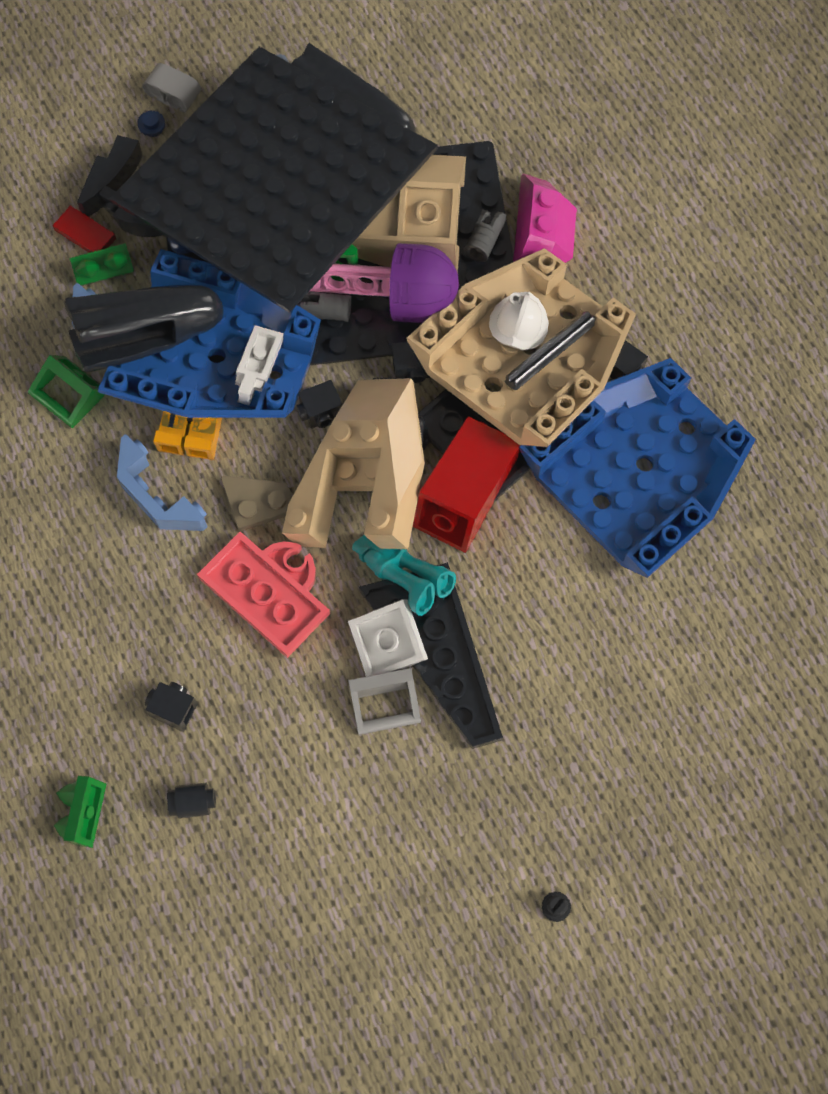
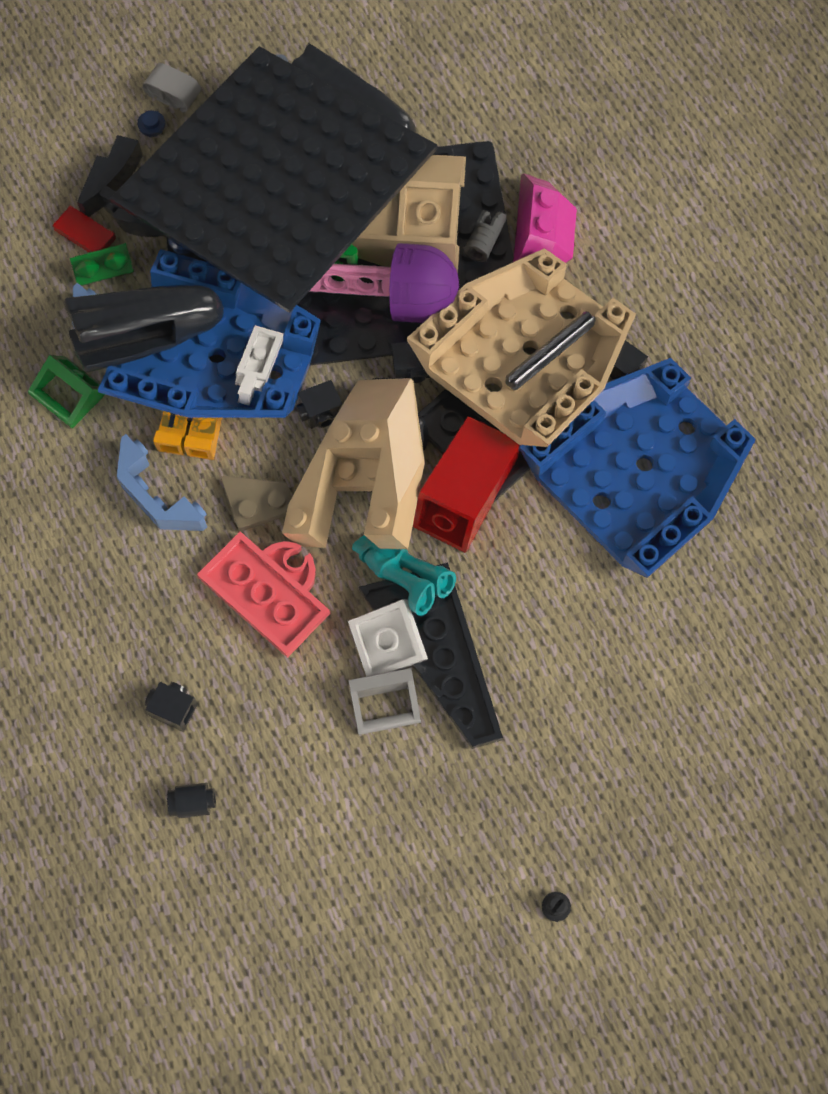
(86, 801): green tile -> none
(327, 306): dark grey hinge -> none
(519, 321): white helmet -> none

